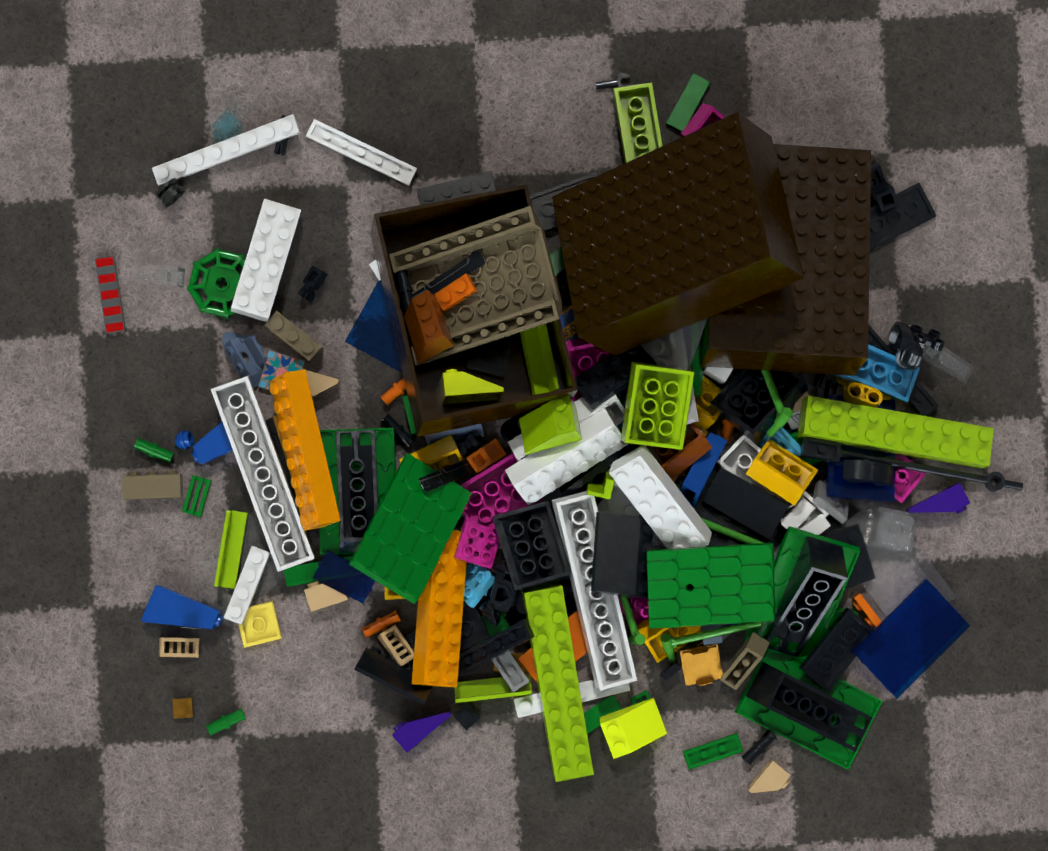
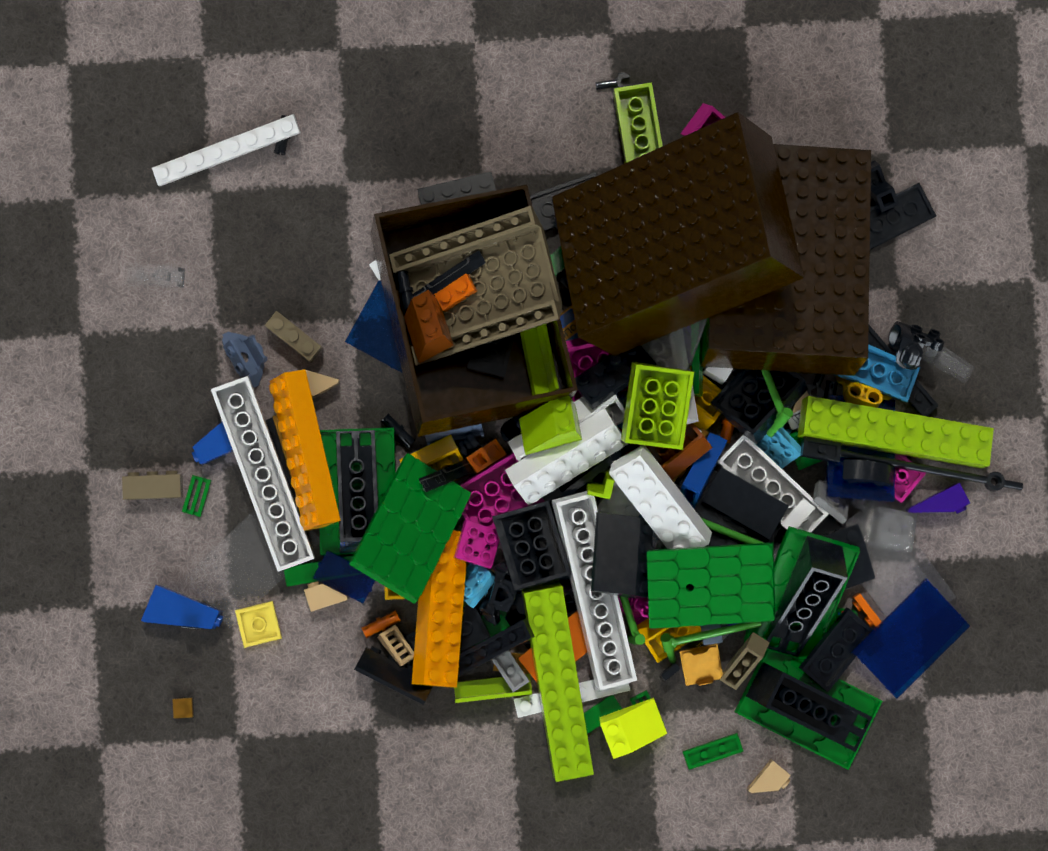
(110, 294): tile -> none
(153, 450): green pin -> none
(162, 640): tan slope -> none
(170, 192): pearl dark grey wheel -> none
(184, 439): blue plate -> none
(210, 279): green plate -> none
(225, 722): green pin -> none
(226, 126): clear light blue brick -> none
(231, 549): lime panel -> none
(247, 585): white plate -> none
(265, 260): white brick -> none
(277, 365): tile -> none
(312, 281): black plate -> none
(361, 152): white plate -> none
(398, 389): orange pin -> none
(409, 415): green tile -> none
(415, 730): dark purple slope -> none
(463, 388): neon yellow slope -> none
(467, 716): black plate -> none
(688, 102): green tile -> none
(759, 747): black pin -> none
(781, 472): yellow slope -> none
(817, 525): white sticker -> none

